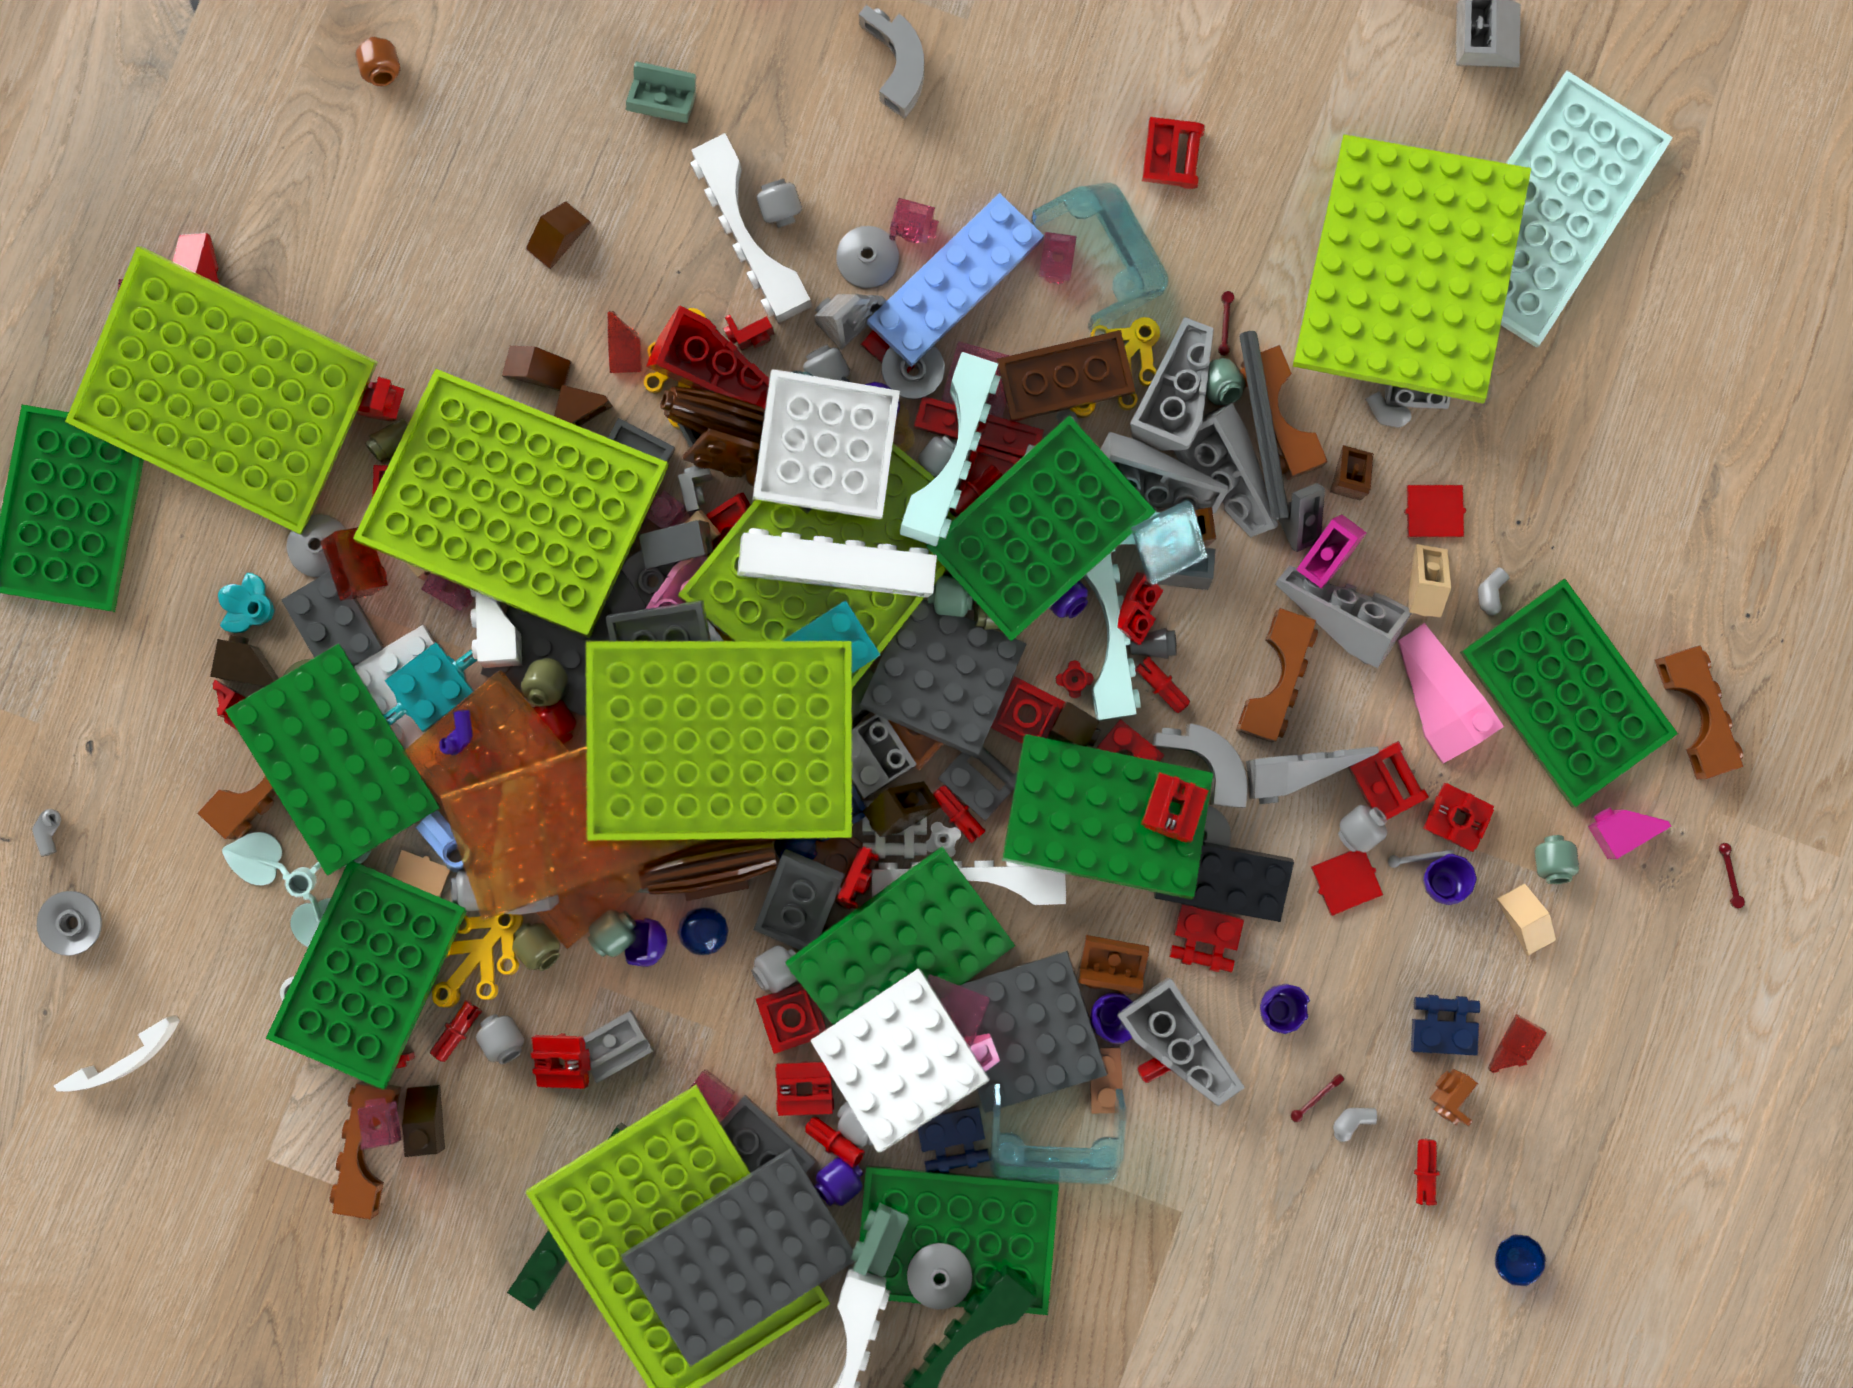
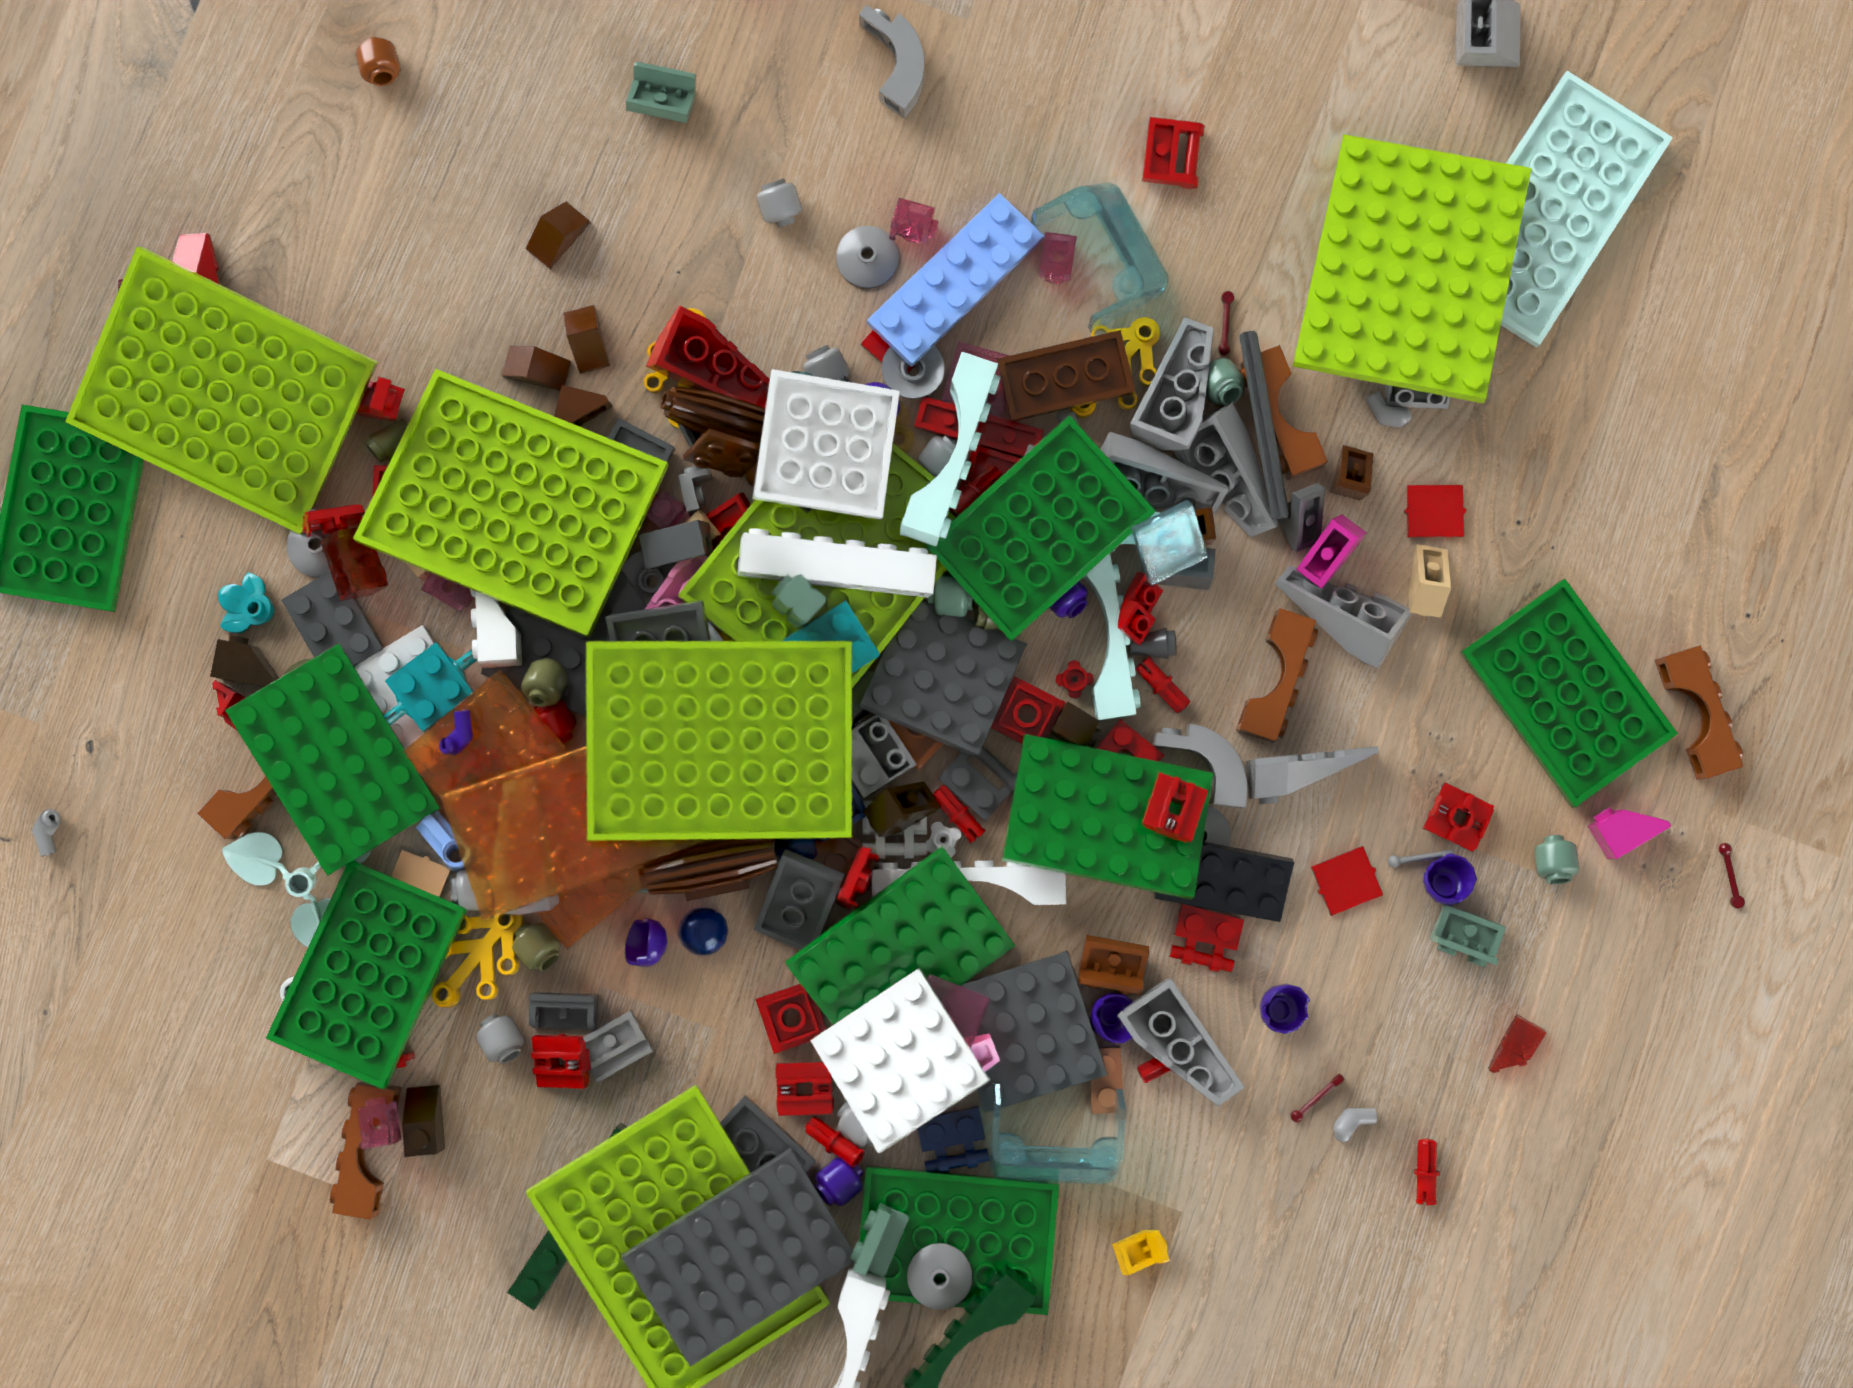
(54, 924): light grey dish -> none
(153, 1040): white slope -> none
(332, 519): none -> red piece
(455, 1031): red axle -> none
(563, 1010): none -> dark grey hinge
(586, 339): none -> reddish brown slope
(612, 933): sand green head -> none
(623, 346): clear red slope -> none
(715, 1092): clear pink brick -> none
(753, 334): red bracket -> none
(771, 970): light grey head -> none
(780, 285): white arch -> none
(797, 600): none -> sand green brick
(846, 315): light grey wedge -> none
(1140, 1251): none -> yellow bracket
(1363, 828): light grey head -> none
(1378, 786): red plate -> none
(1445, 1036): dark blue plate -> none
(1448, 702): bright pink wedge -> none
(1451, 1093): dark orange bracket -> none
(1468, 934): none -> sand green bracket
(1489, 594): light grey arm -> none
(1520, 1260): clear blue hair -> none
(1527, 918): tan slope -> none

